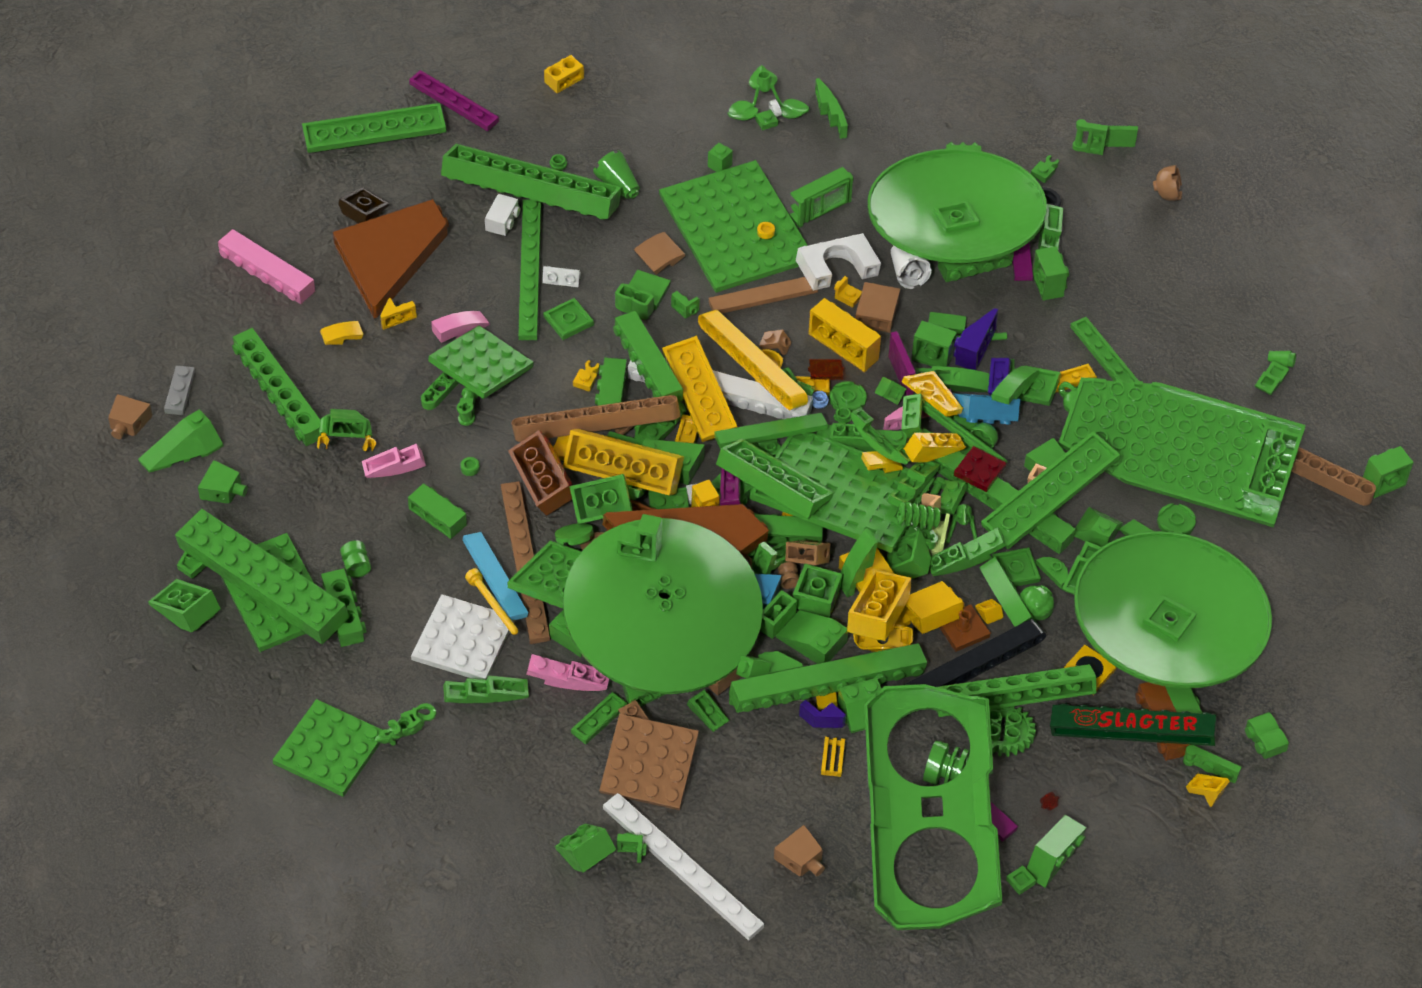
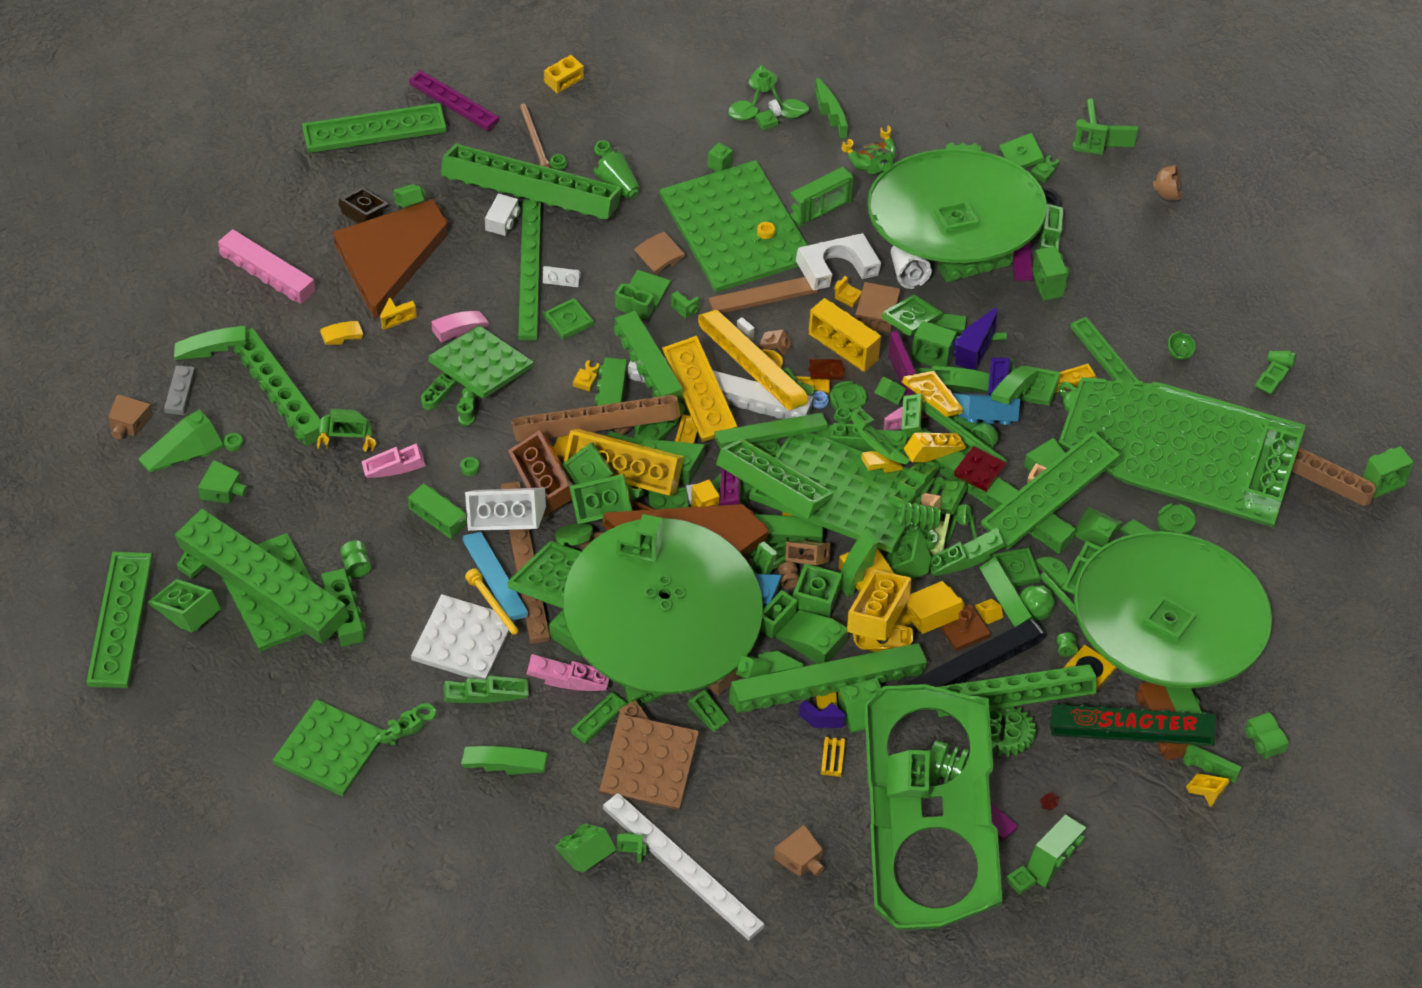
(119, 620): none -> bright green plate
(208, 342): none -> bright green slope
(233, 442): none -> bright green tile
(408, 195): none -> bright green brick
(505, 508): none -> white slope
(505, 758): none -> bright green slope
(543, 161): none -> medium nougat bar
(587, 465): none -> bright green tile
(602, 148): none -> bright green plate
(746, 328): none -> white tile
(873, 157): none -> bright green torso
(908, 774): none -> bright green slope
(909, 314): none -> bright green plate
(1022, 151): none -> bright green plate
(1058, 592): none -> bright green bar
(1067, 644): none -> bright green wheel
(1091, 110): none -> bright green bar
(1181, 346): none -> bright green hair

